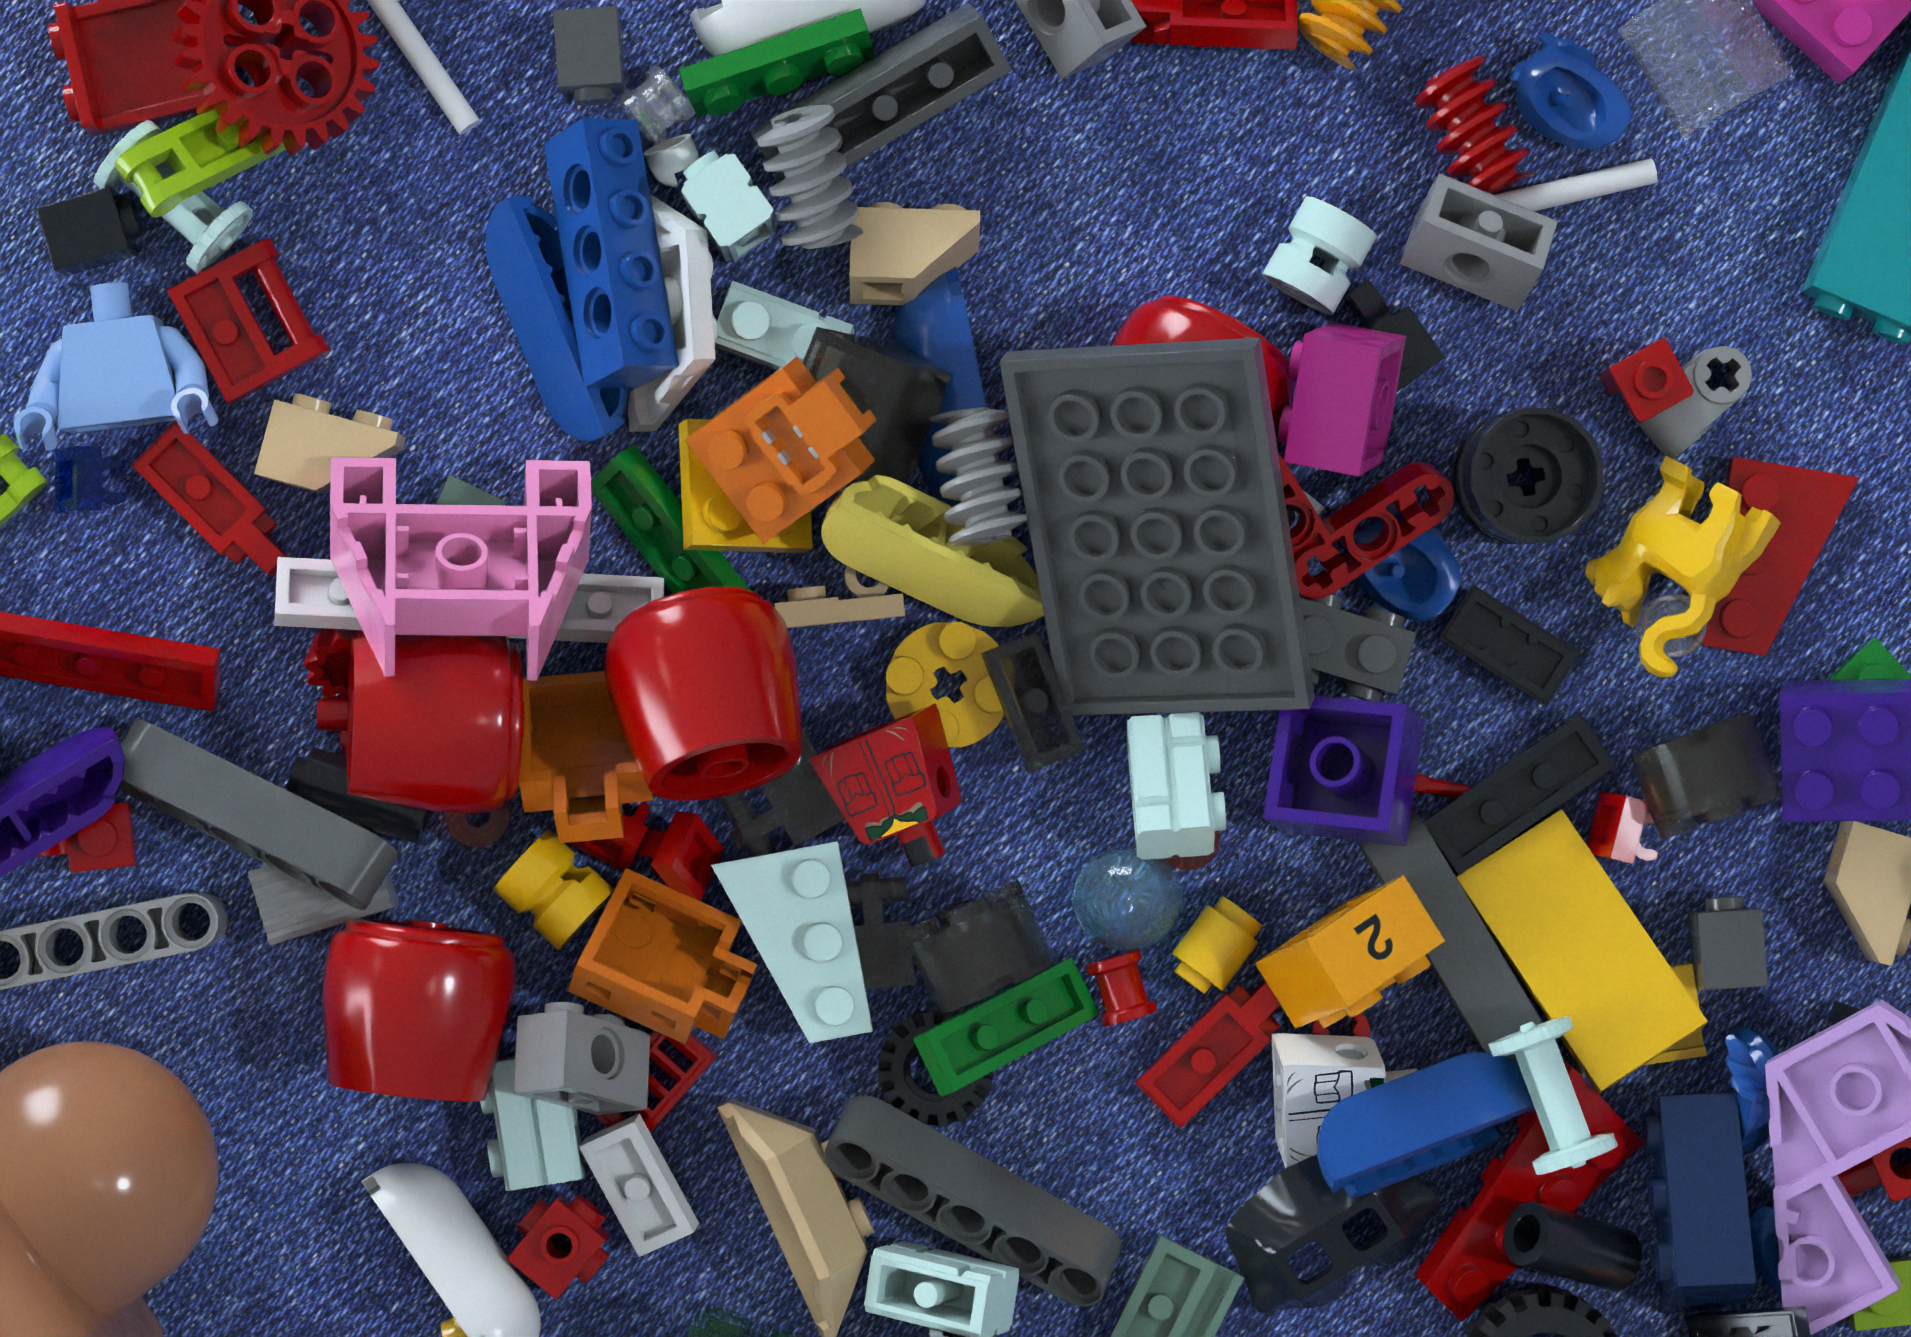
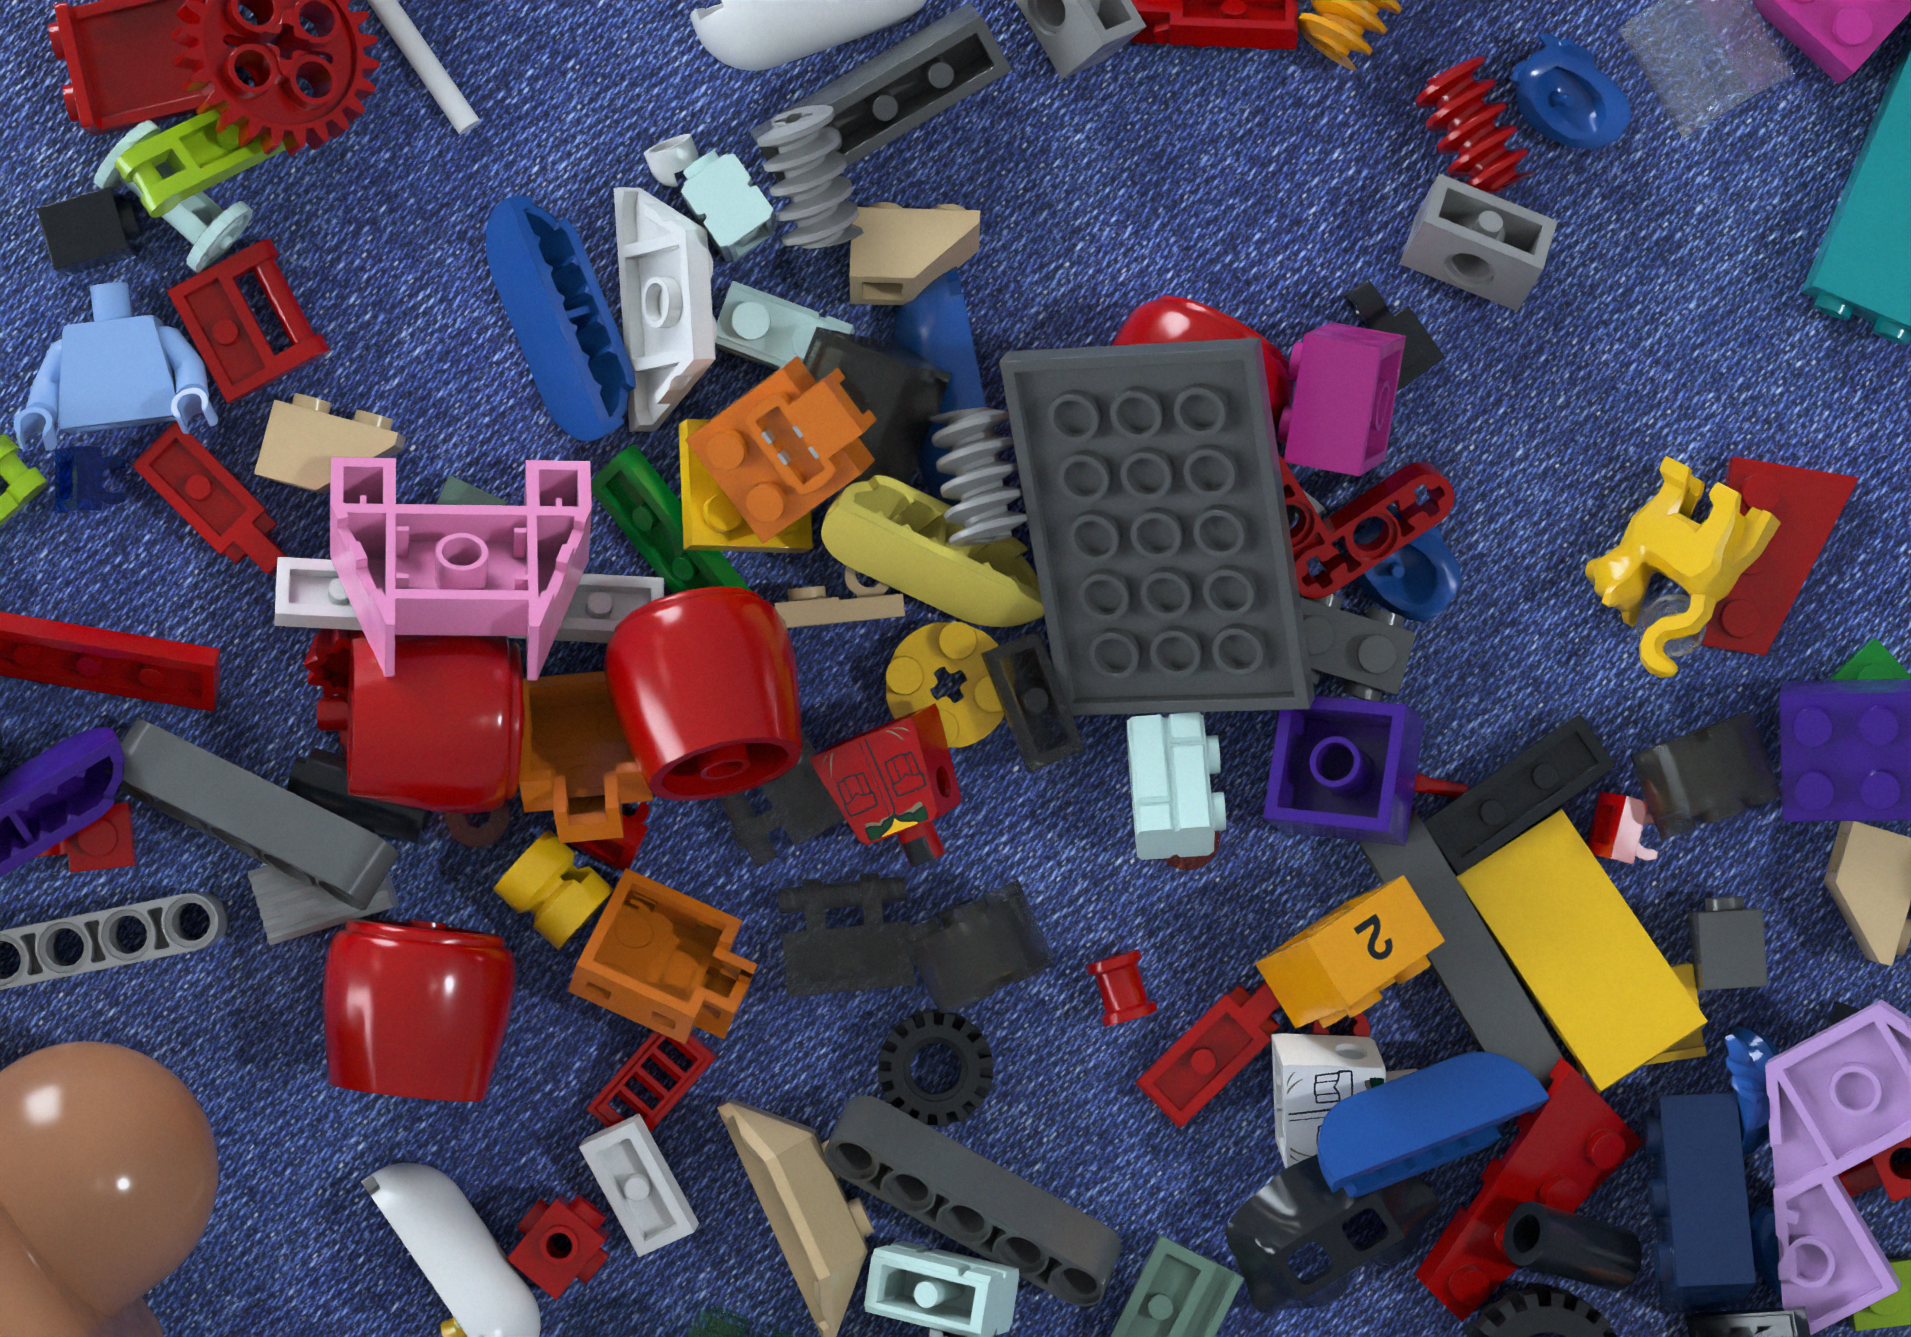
(535, 1137): light aqua brick -> none
(582, 1060): light grey brick -> none
(589, 54): dark grey brick -> none
(611, 253): blue brick -> none
(656, 105): clear wheel -> none
(683, 854): red tile -> none
(777, 64): green plate -> none
(805, 933): light aqua wing -> none
(1005, 1026): green plate -> none
(1127, 900): clear light blue hair -> none
(1216, 946): yellow brick -> none
(1329, 235): light aqua wheel -> none
(1508, 645): black plate -> none
(1553, 1095): light aqua hose -> none
(1563, 471): black wheel -> none
(1584, 186): white bar -> none
(1648, 381): red bracket -> none
(1689, 419): light grey piece -> none

